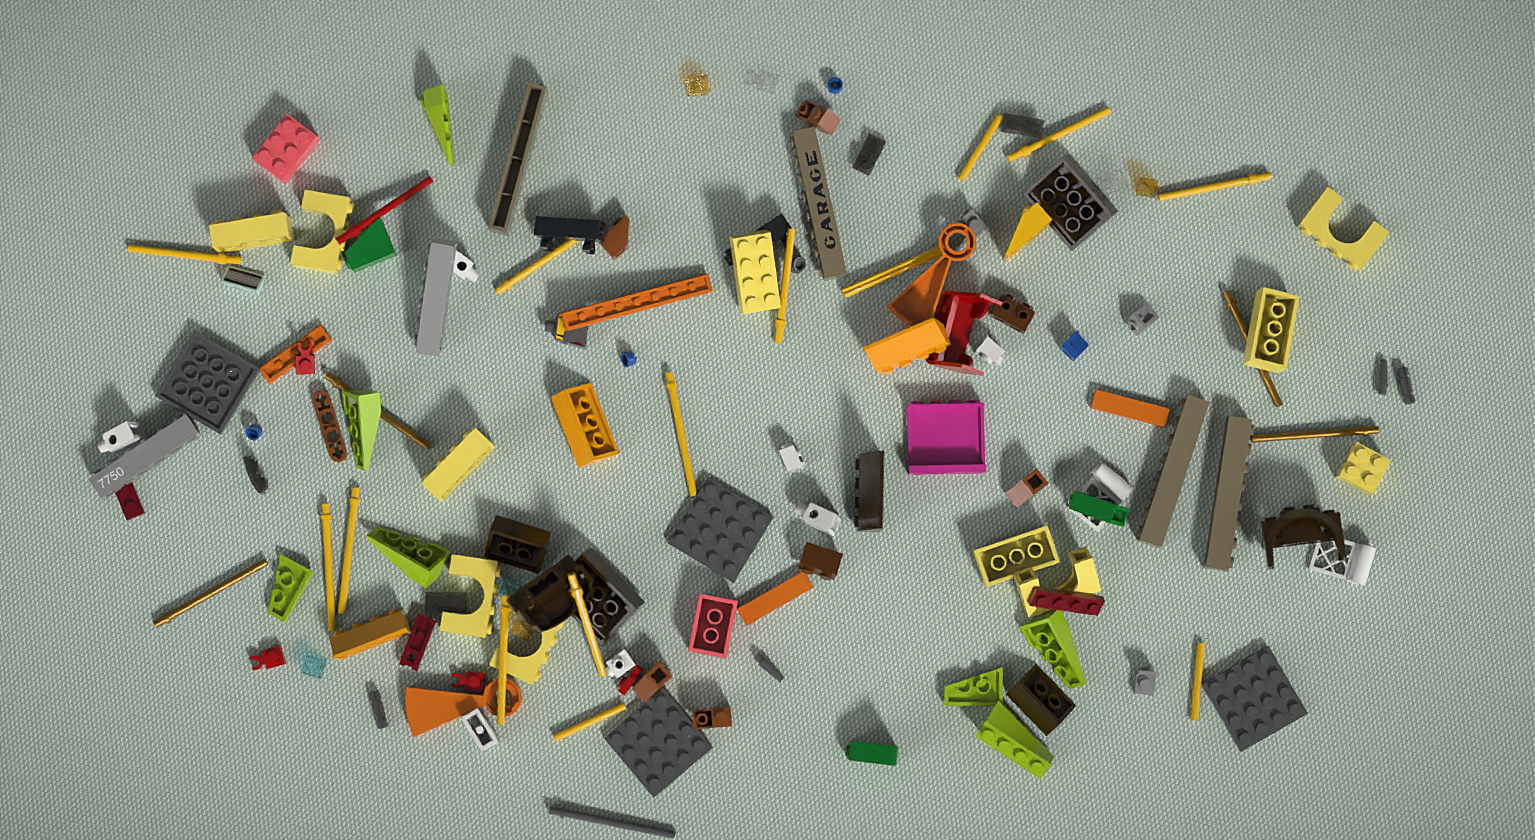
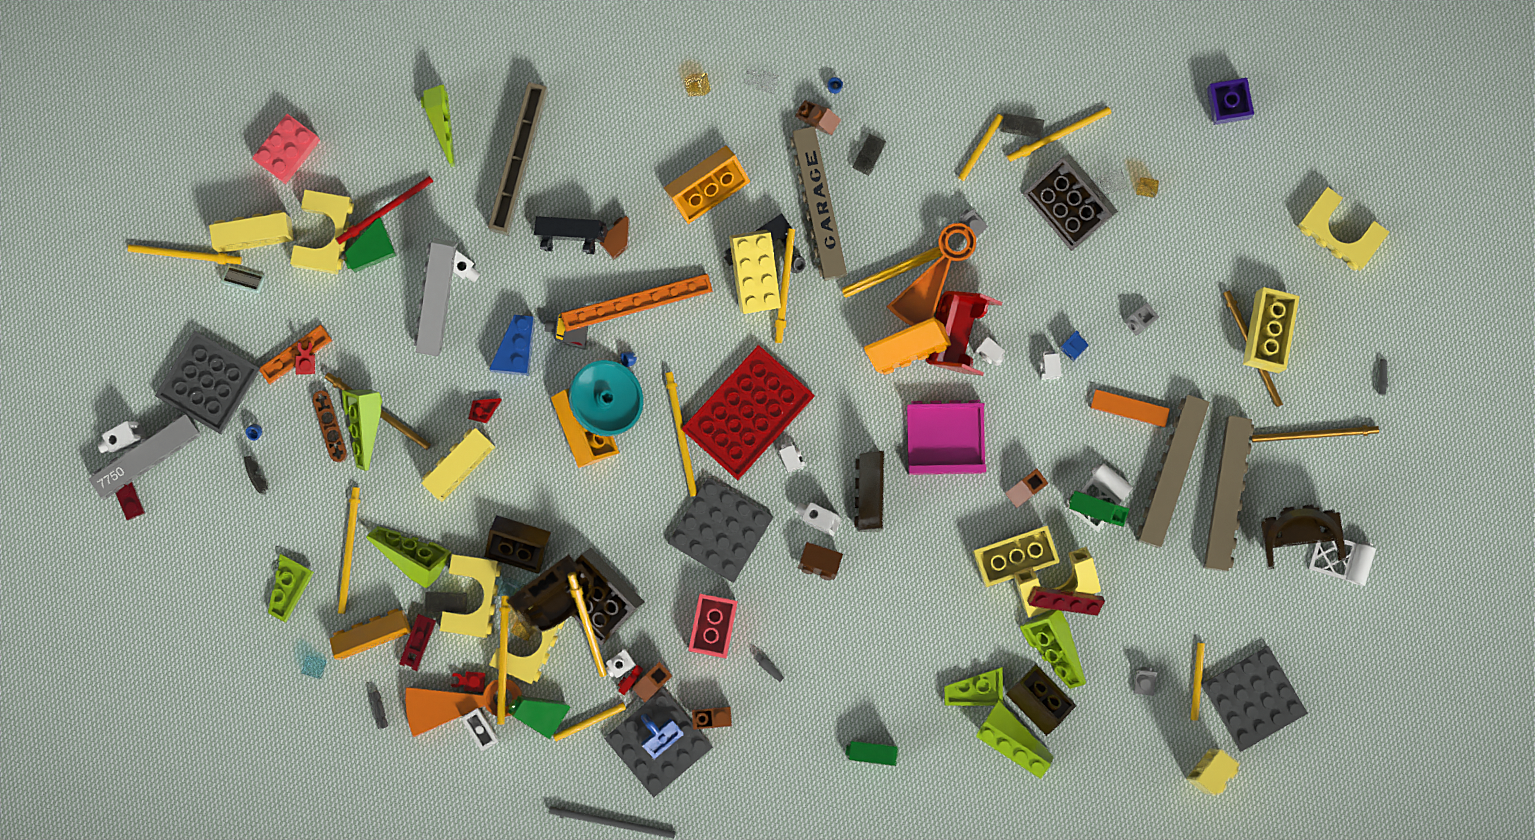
(167, 617): pearl gold bar -> none
(271, 658): red plate -> none
(328, 566): yellow bar -> none
(483, 409): none -> red piece
(516, 347): none -> blue wedge
(534, 266): yellow bar -> none
(539, 713): none -> green slope
(619, 390): none -> teal dish
(661, 737): none -> plate
(707, 184): none -> light orange slope
(748, 412): none -> red plate
(775, 598): orange tile -> none
(1013, 313): reddish brown brick -> none
(1031, 224): yellow slope -> none
(1050, 365): none -> white brick
(1213, 772): none -> light yellow brick
(1230, 101): none -> dark purple brick
(1250, 179): yellow bar -> none
(1363, 468): light yellow brick -> none
(1406, 386): dark grey axle -> none

